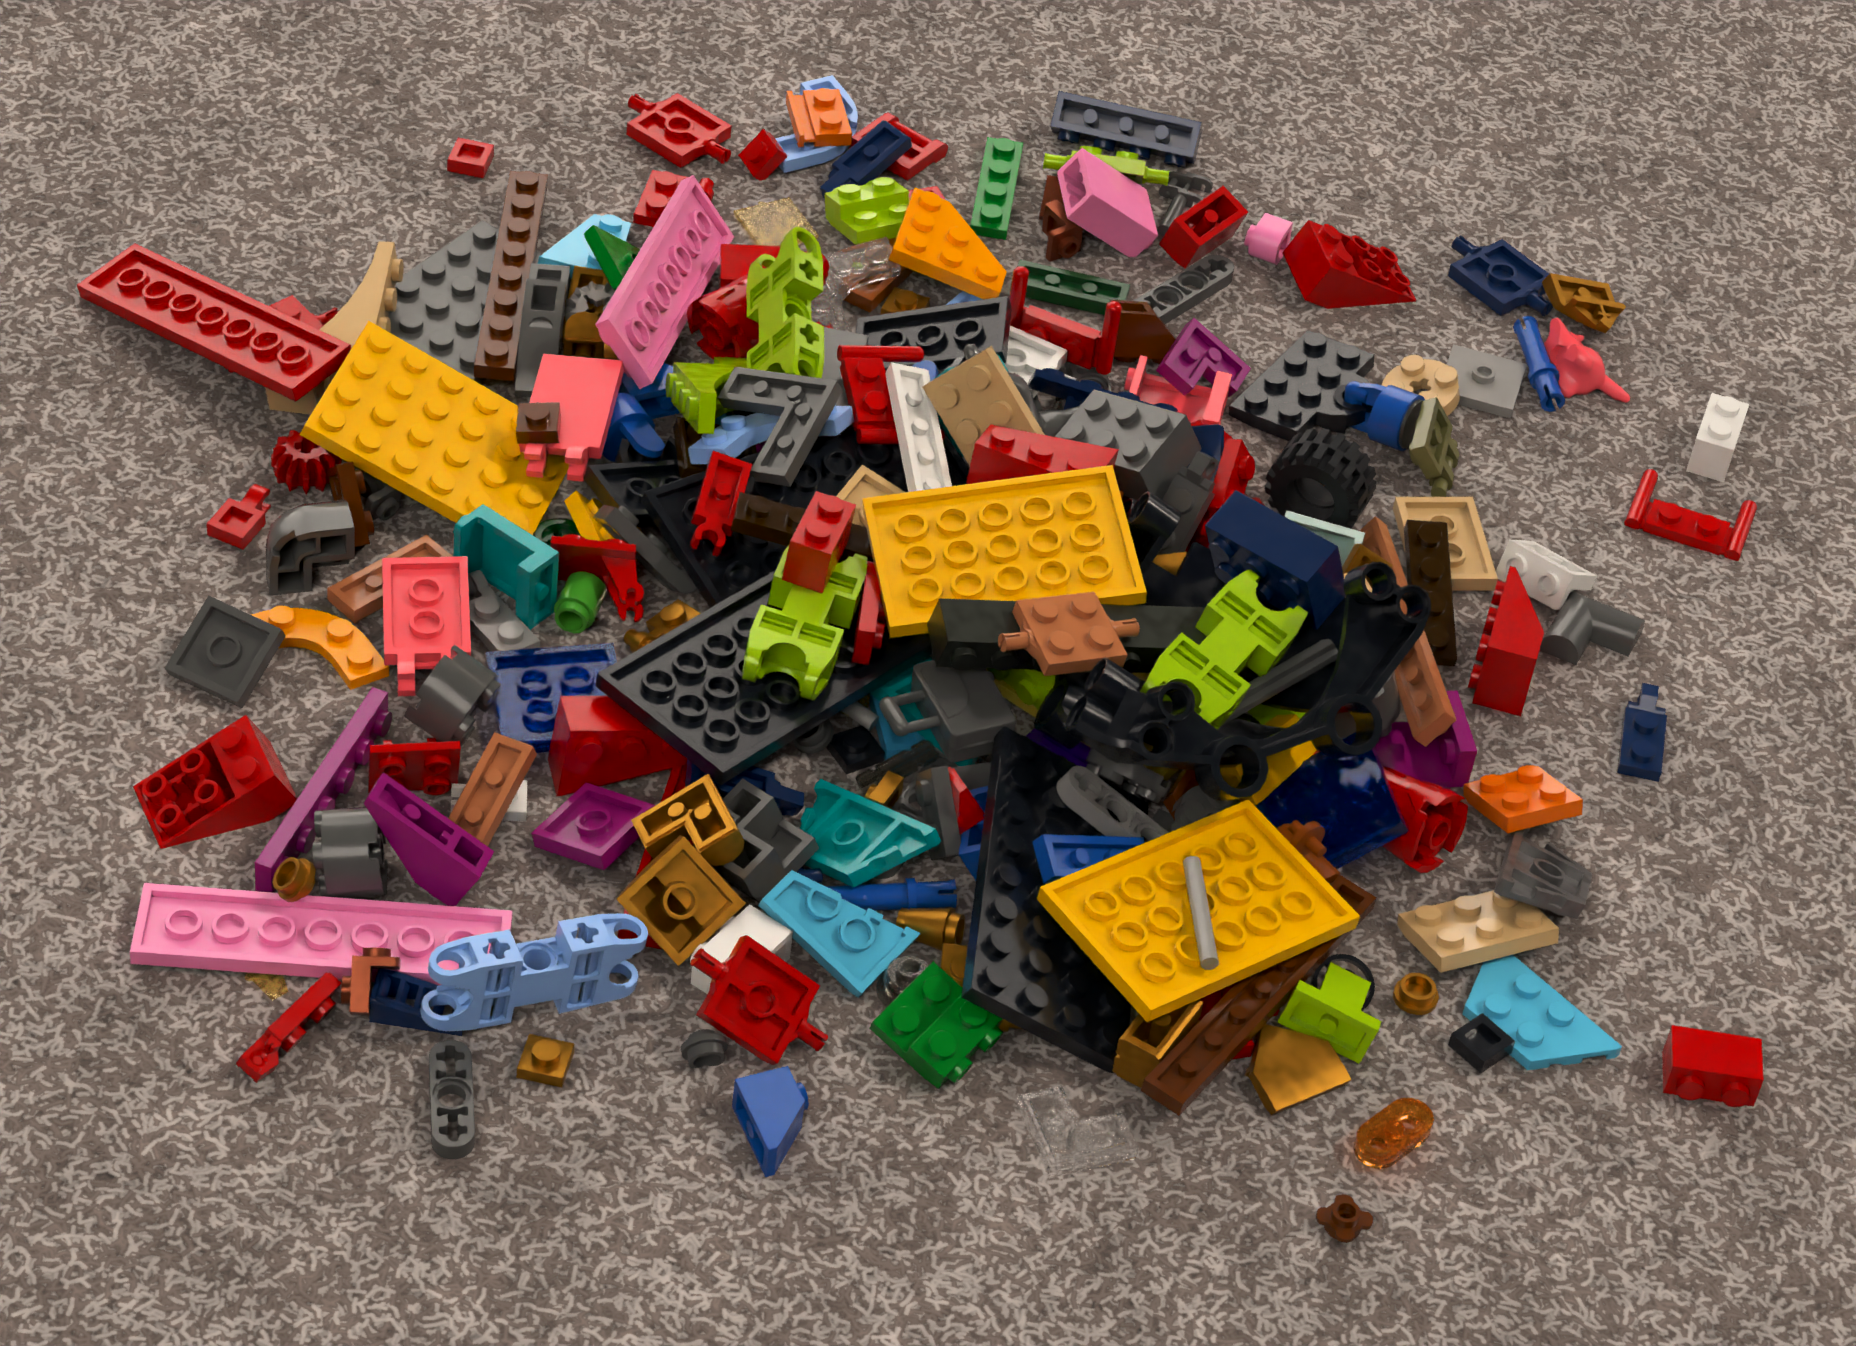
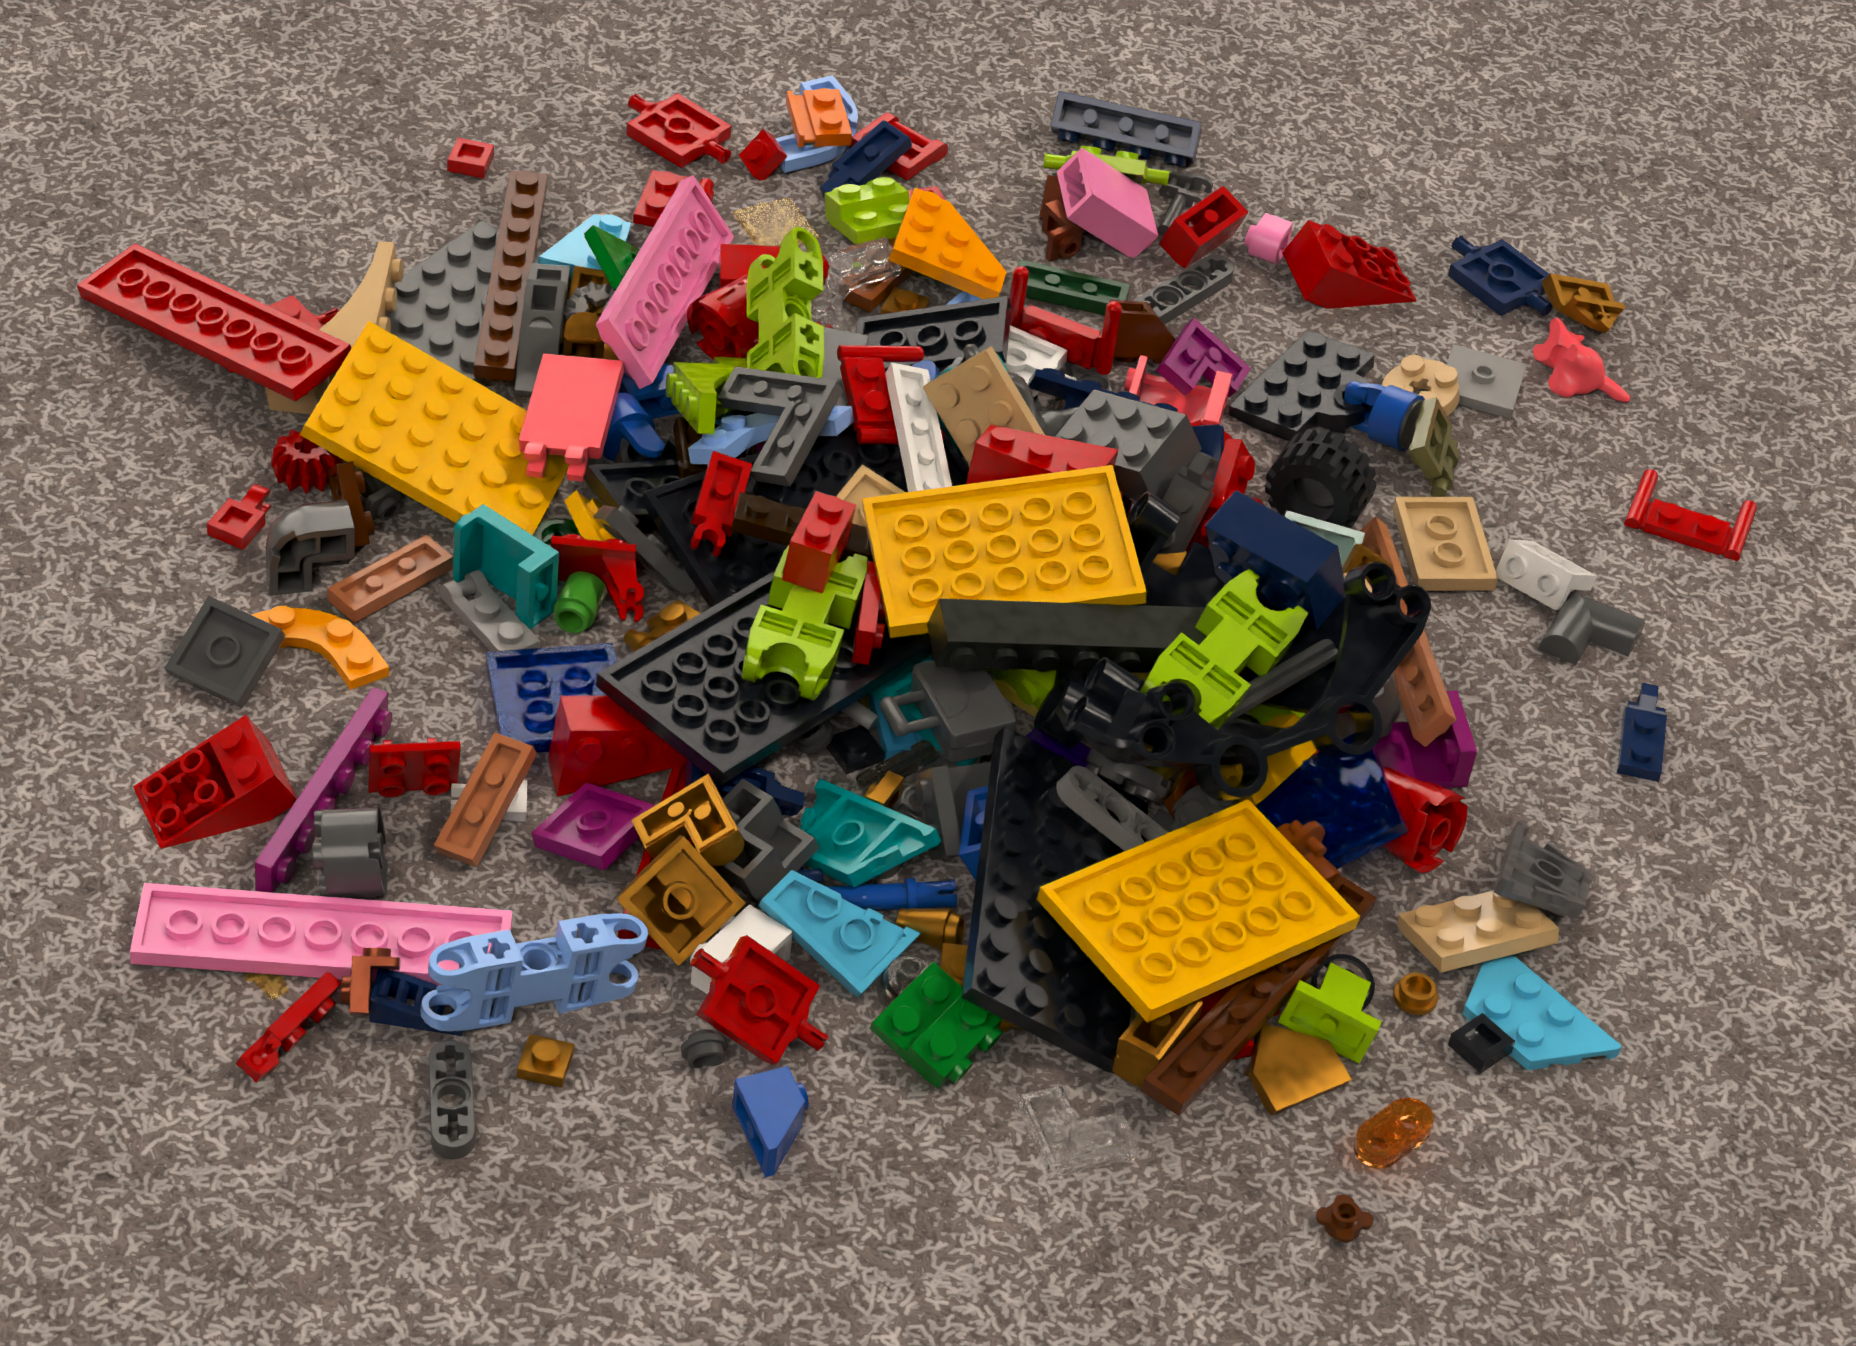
(294, 879): pearl gold plate -> none
(424, 613): coral tile -> none
(430, 846): magenta slope -> none
(454, 696): dark grey brick -> none
(538, 423): reddish brown plate -> none
(966, 807): red slope -> none
(996, 187): plate -> none
(1068, 633): nougat plate -> none
(1070, 853): blue plate -> none
(1200, 913): light grey bar -> none
(1430, 568): dark brown plate -> none
(1507, 648): red slope -> none
(1522, 798): orange plate -> none
(1542, 373): blue pin -> none
(1712, 1066): red brick -> none
(1717, 437): white brick -> none

